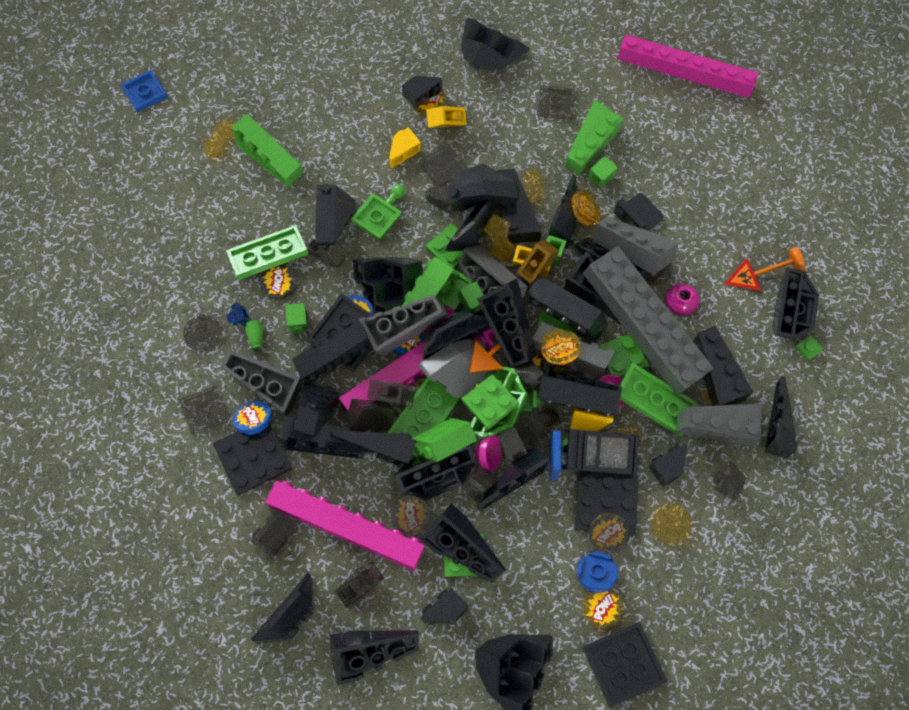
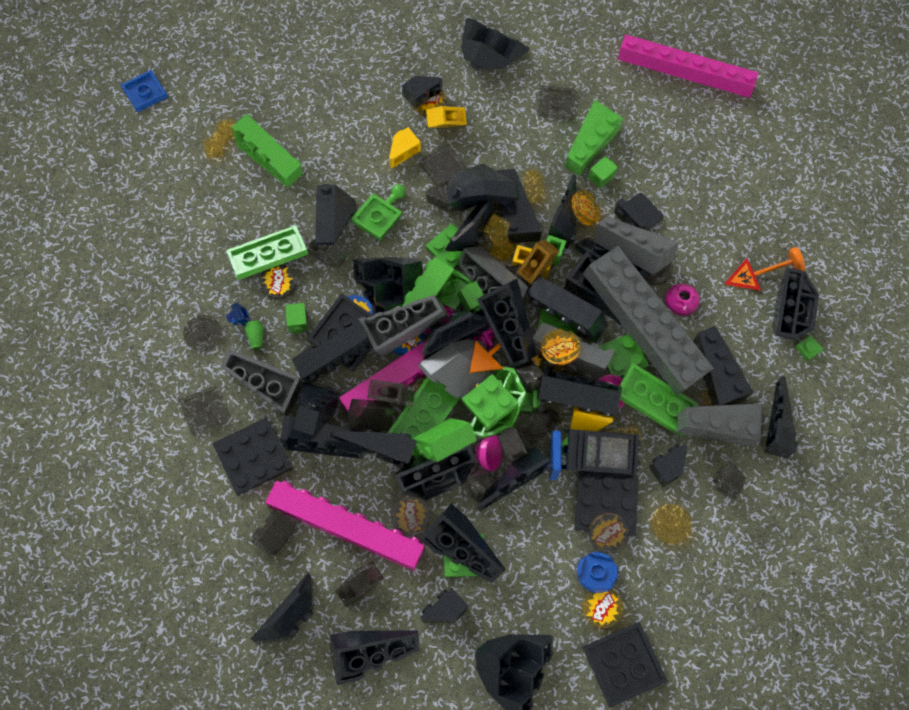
(252, 417): tile -> none

